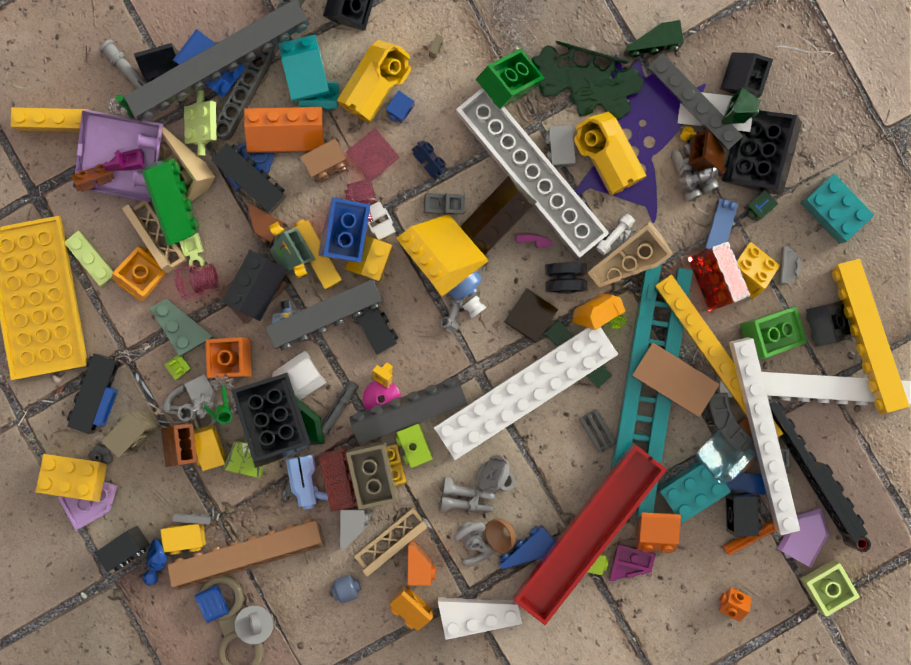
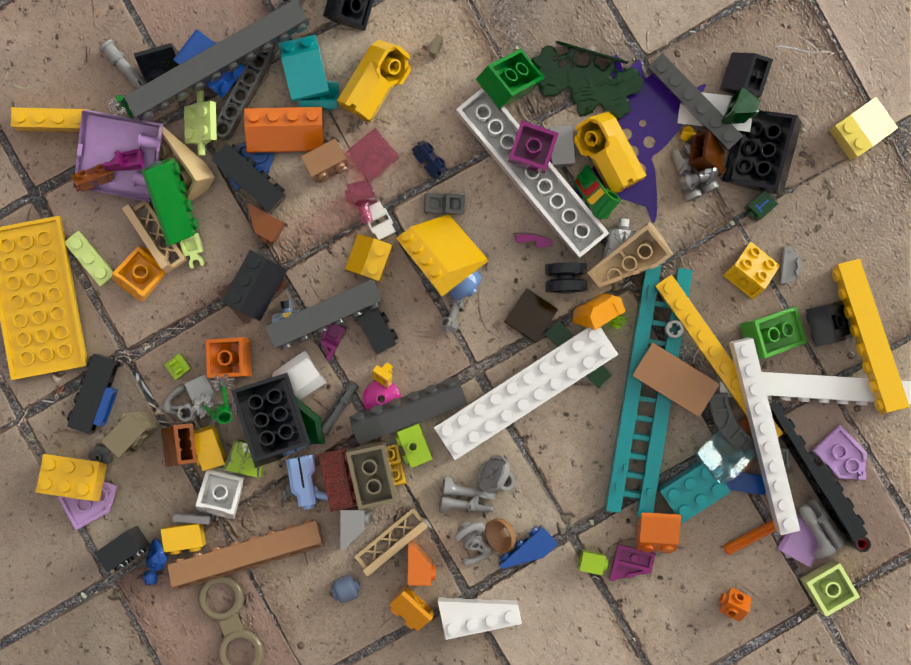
(179, 328): sand green wing -> none
(201, 279): clear pink piece -> none
(212, 604): blue piece -> none
(220, 493): none -> white slope
(253, 625): light grey tile -> none
(290, 250): sand green torso -> none
(322, 265): yellow brick -> none
(331, 339): none -> magenta slope
(344, 230): blue slope -> none
(399, 107): blue brick -> none
(474, 307): white wheel -> none
(498, 215): dark brown slope -> none
(533, 147): none -> magenta brick
(589, 534): red piece -> none
(599, 199): none -> green door
(605, 444): dark grey tile -> none
(625, 222): white bar -> none
(663, 37): dark green slope -> none
(678, 333): none -> light grey bush
(719, 276): clear red brick -> none
(721, 223): medium blue hinge -> none
(742, 514): black brick -> none
(814, 516): none -> light grey piece
(837, 209): teal brick -> none
(842, 454): none -> lavender tile
(863, 129): none -> light yellow slope

